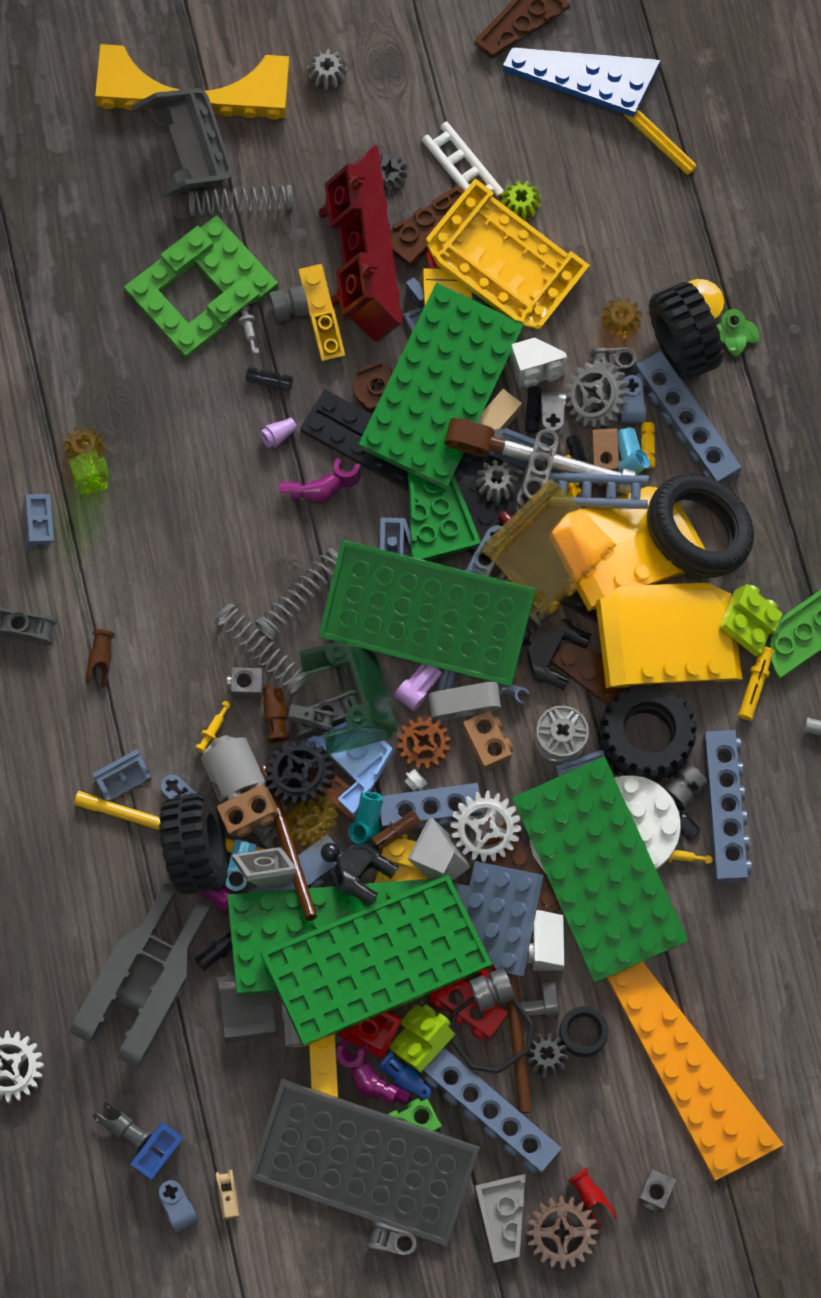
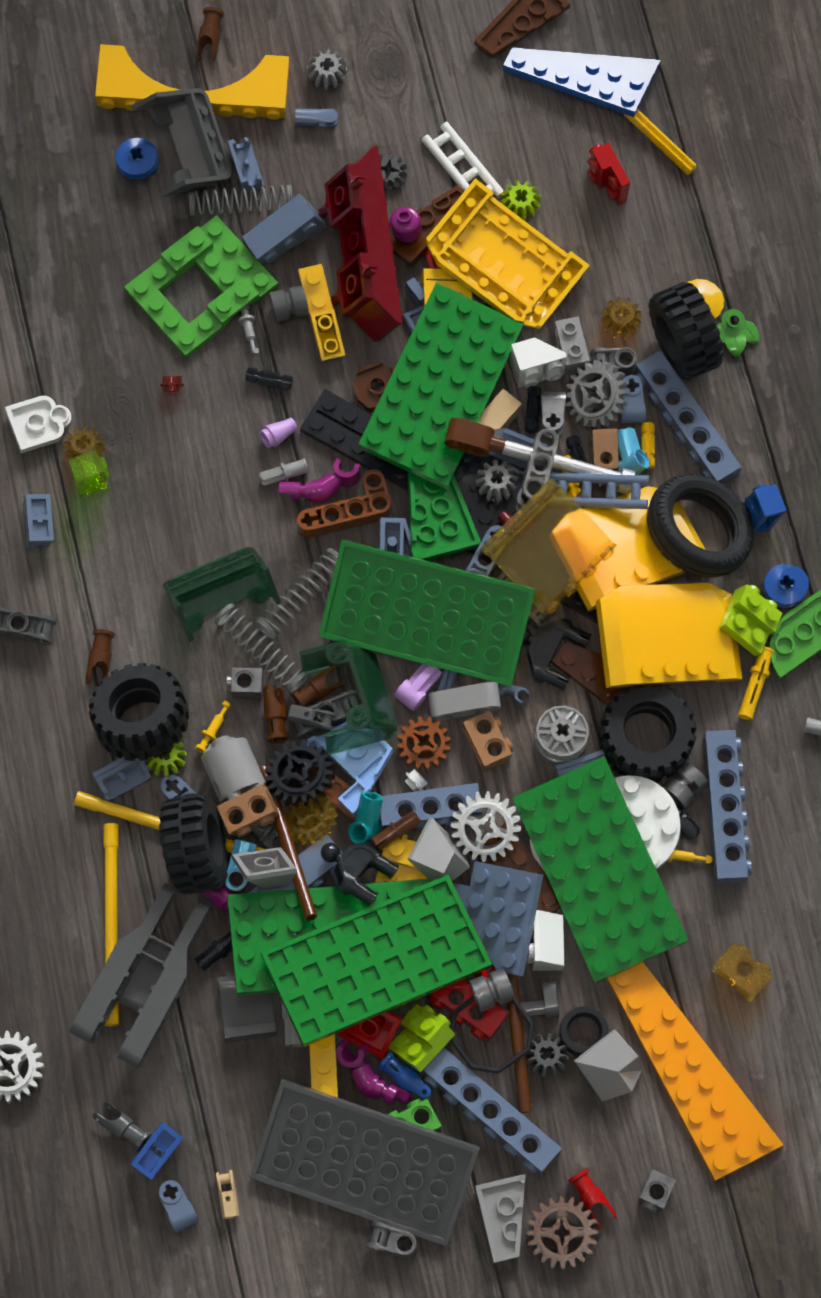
(37, 422): none -> white plate
(111, 844): none -> yellow piece
(136, 149): none -> blue piece
(147, 736): none -> black tyre
(172, 383): none -> clear red plate
(175, 760): none -> lime gear
(210, 31): none -> reddish brown piece
(218, 585): none -> clear green windscreen
(245, 165): none -> sand blue hinge
(283, 472): none -> light grey axle
(284, 229): none -> sand blue wedge
(316, 117): none -> sand blue bar
(316, 688): none -> reddish brown piece
(342, 509): none -> dark orange beam
(405, 224): none -> magenta head
(571, 340): none -> light grey brick
(607, 172): none -> red plate
(610, 1066): none -> light grey slope
(749, 985): none -> clear yellow brick
(765, 507): none -> blue brick
(793, 577): none -> blue piece

